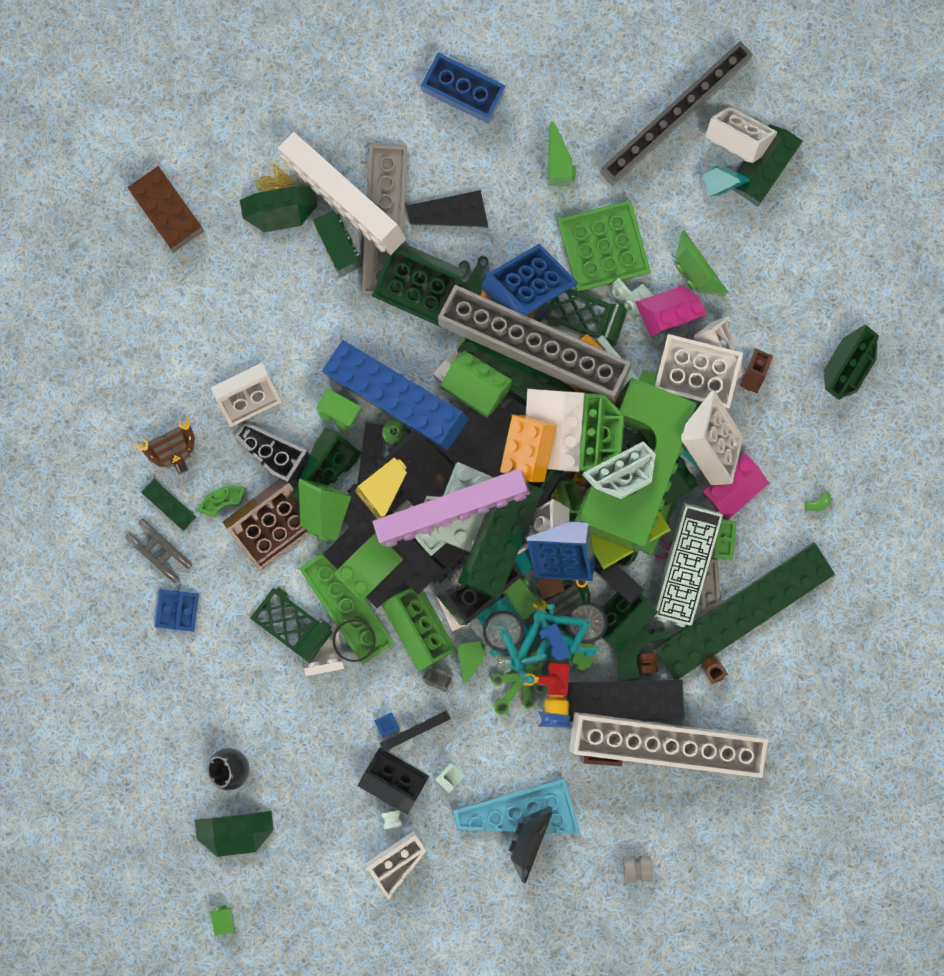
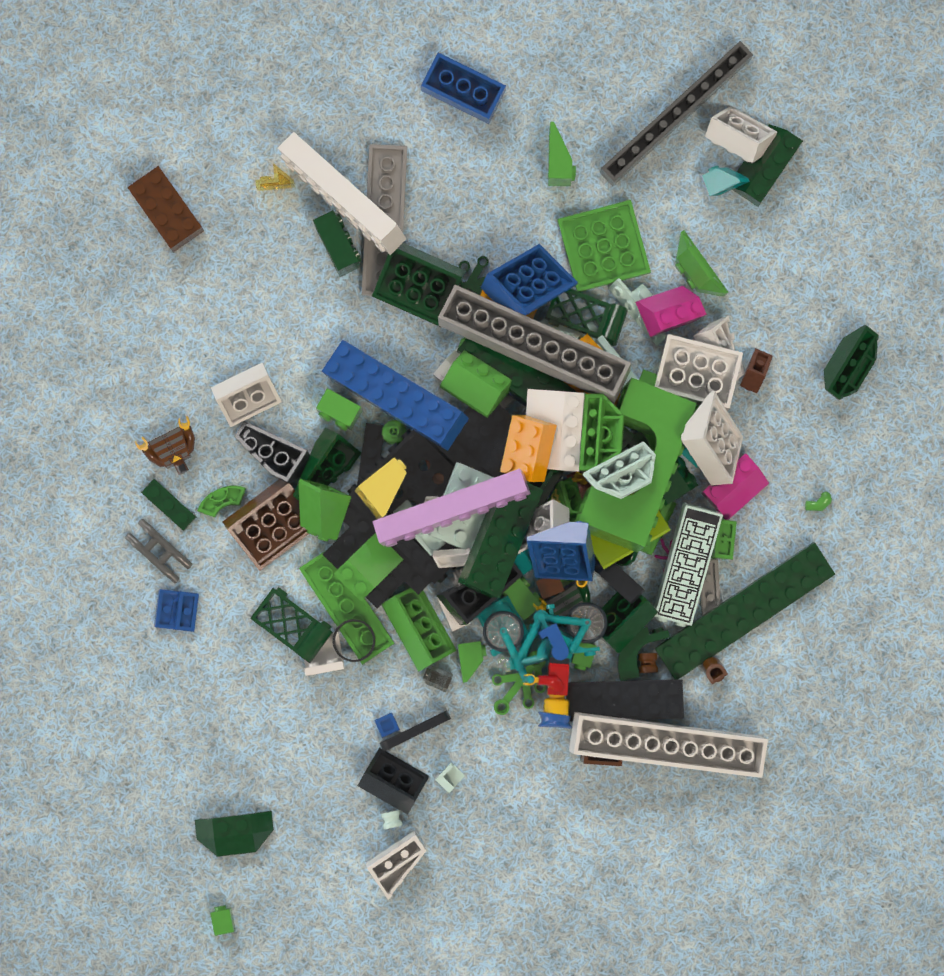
(228, 769): black wheel -> none
(279, 208): dark green wedge -> none
(451, 211): black wing -> none
(451, 557): none -> white tile
(508, 810): medium azure wing -> none
(528, 841): black wedge -> none
(637, 869): light grey wheel -> none

